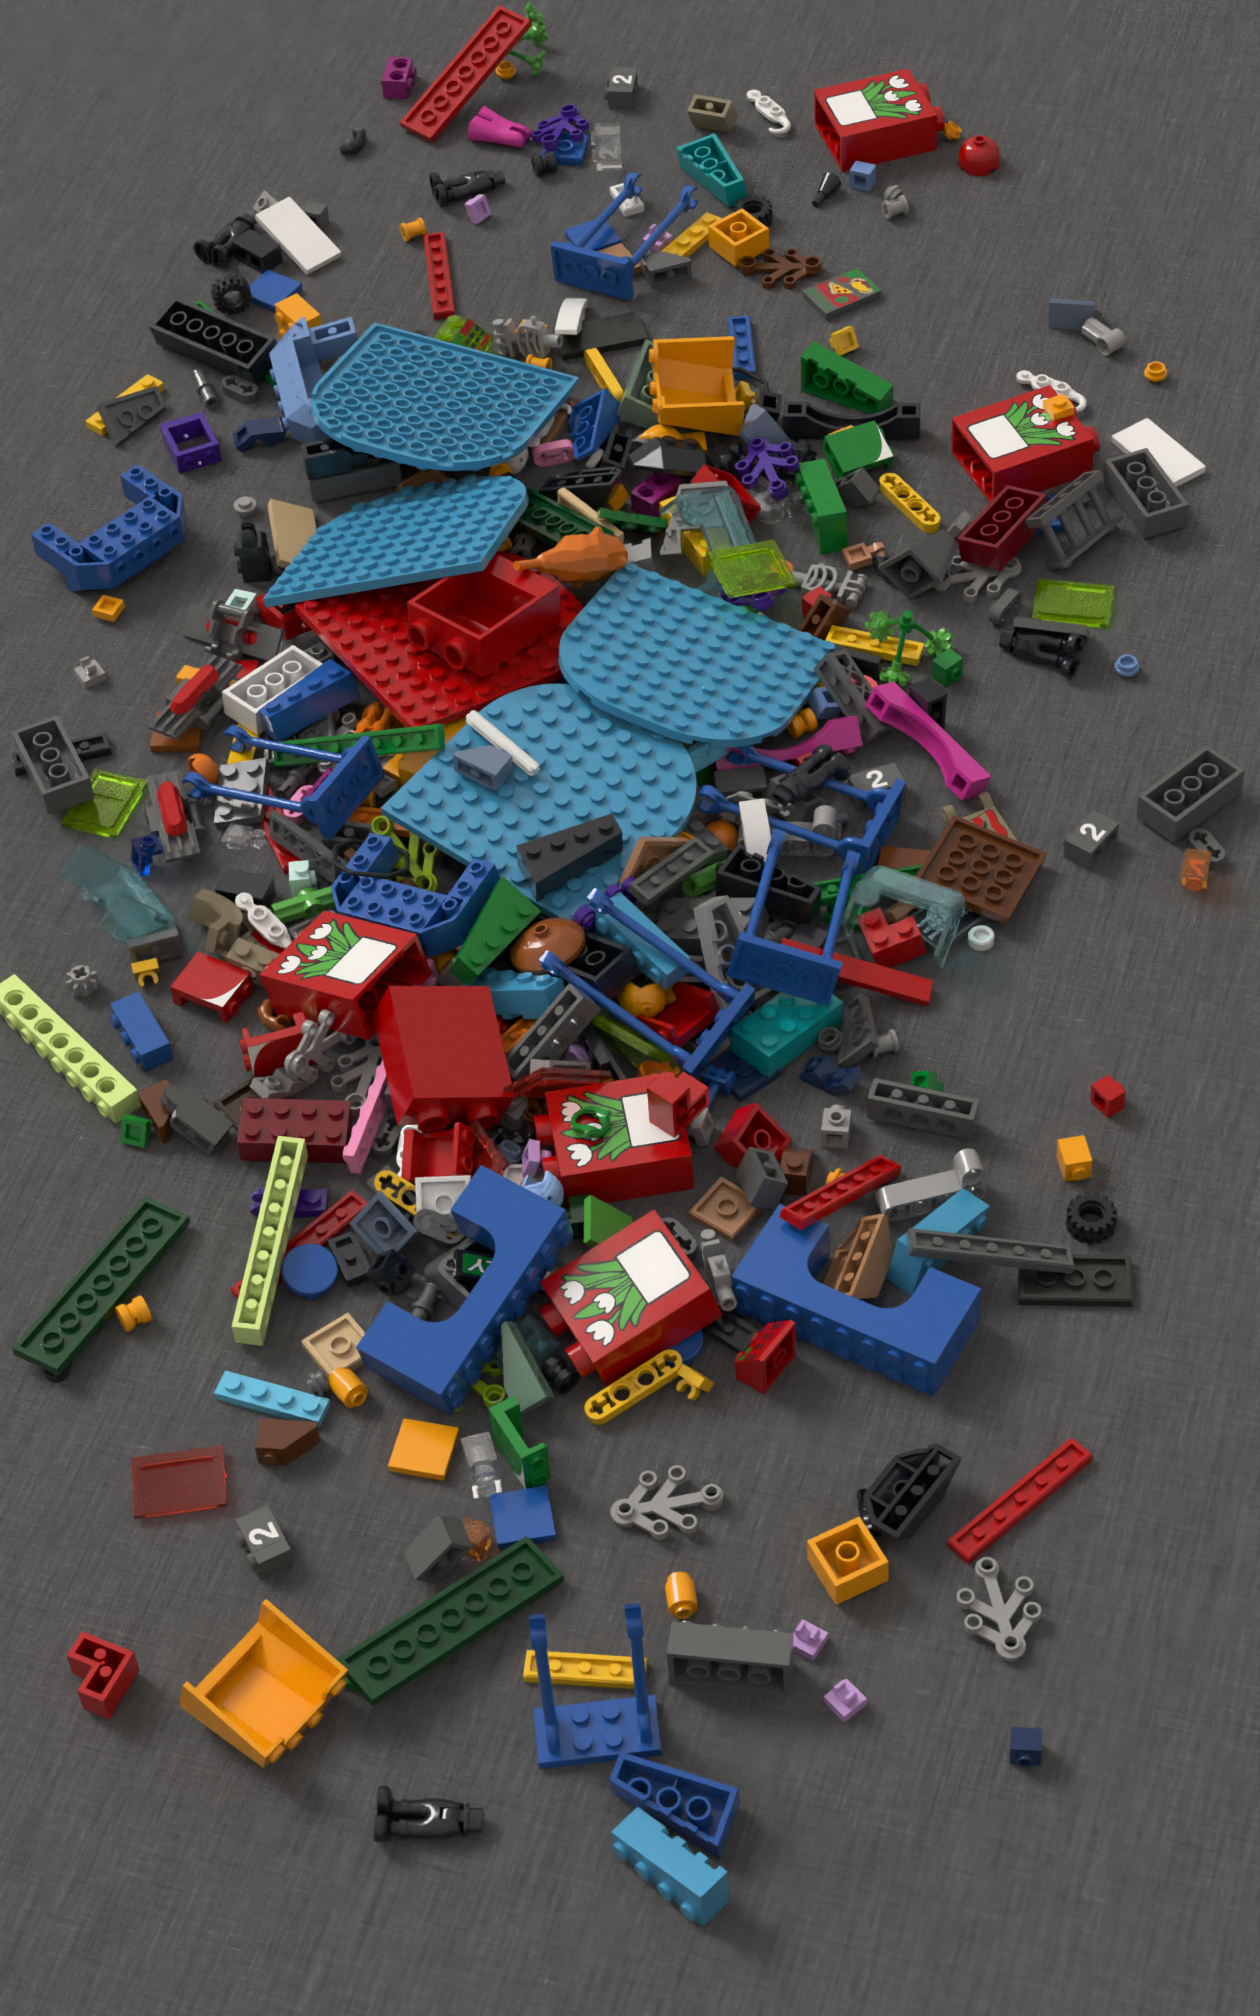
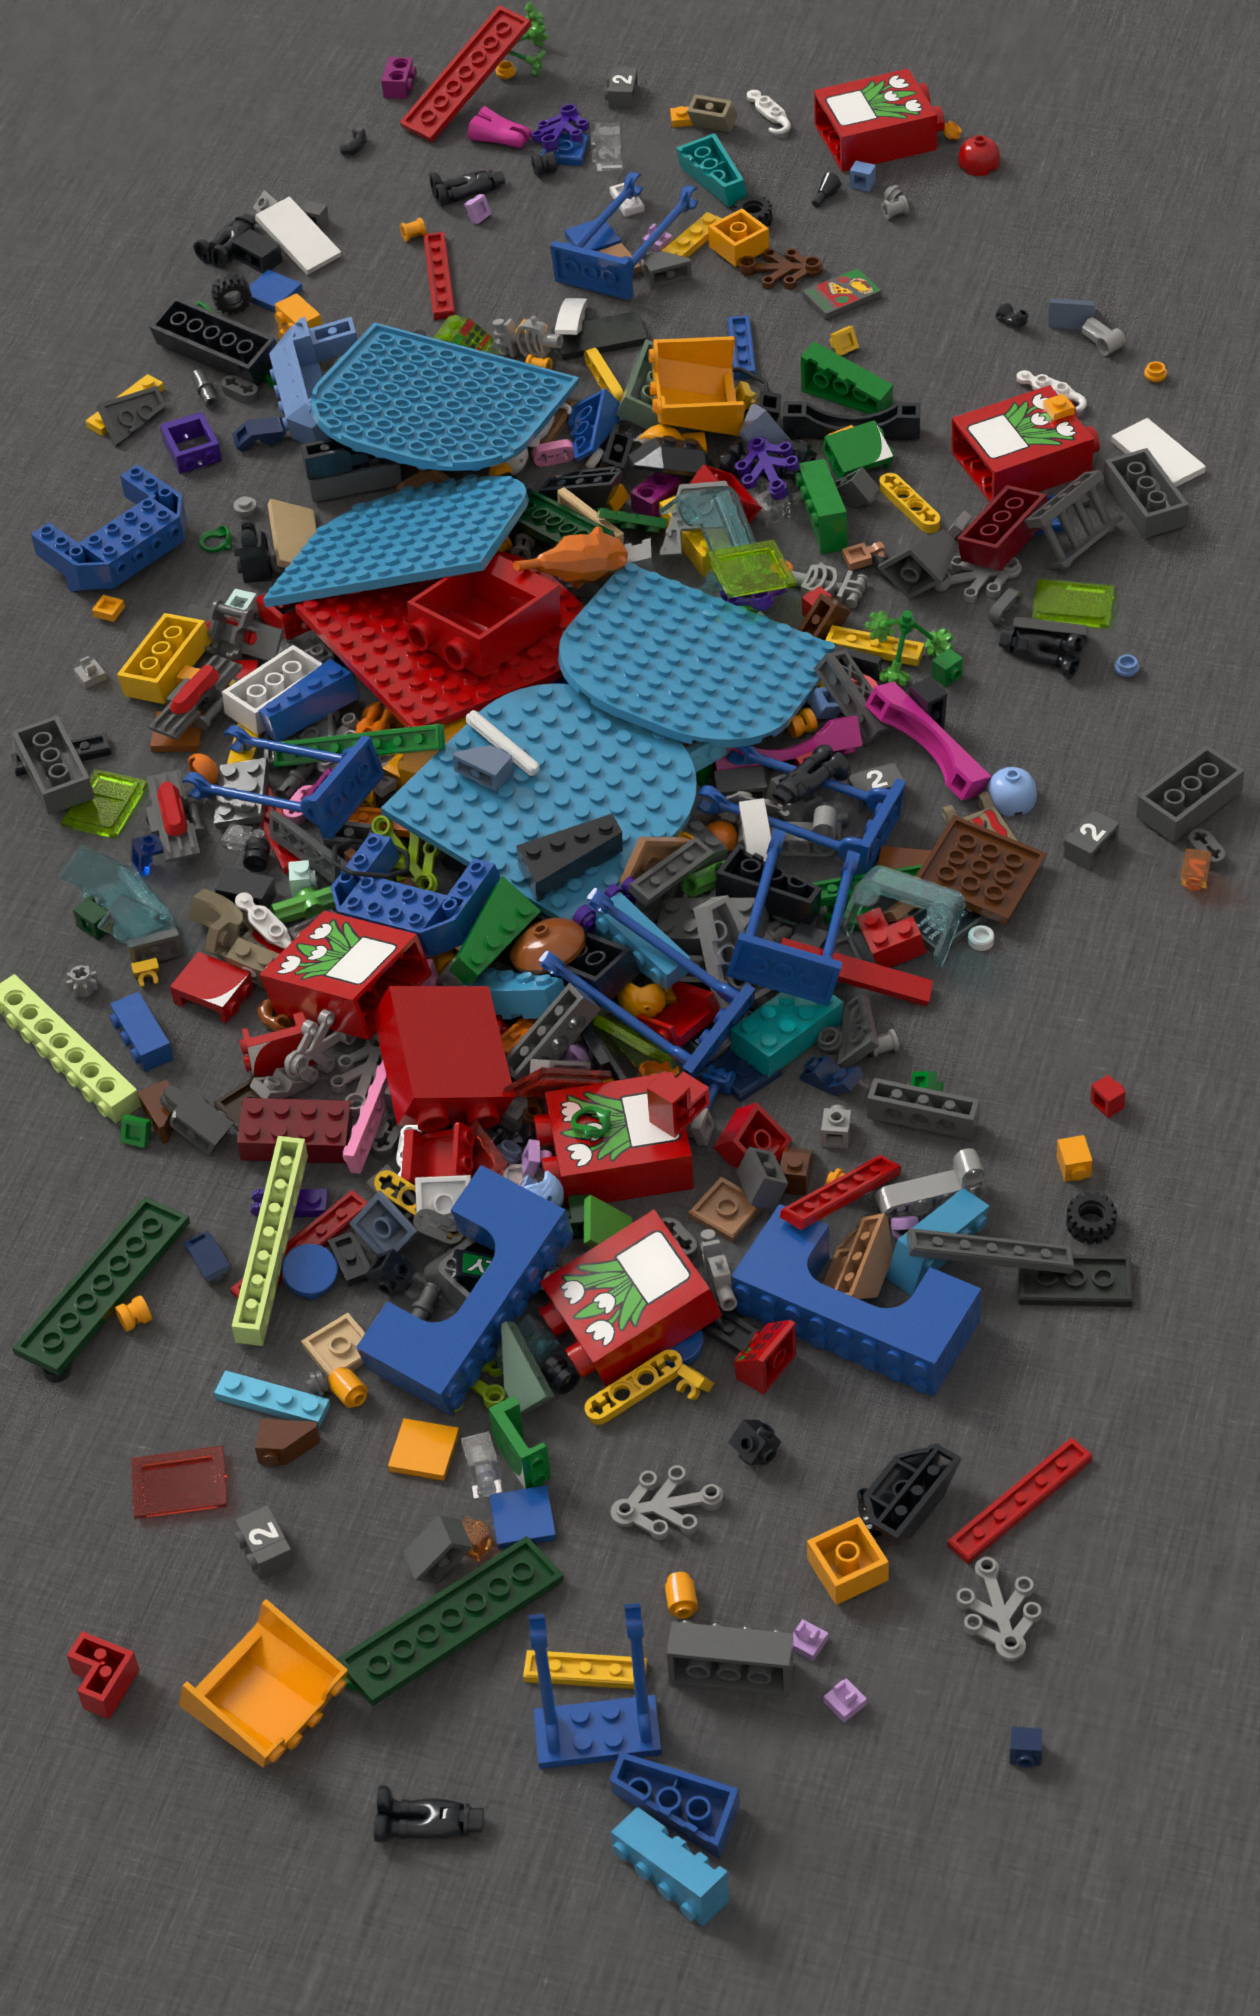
(88, 916): none -> dark green brick
(161, 656): none -> yellow brick
(207, 1257): none -> dark blue slope
(221, 531): none -> green piece
(256, 854): none -> black wheel
(680, 117): none -> light orange plate
(755, 1442): none -> black brick
(902, 1223): none -> lavender tile
(1006, 314): none -> black piece
(1012, 791): none -> light blue cylinder

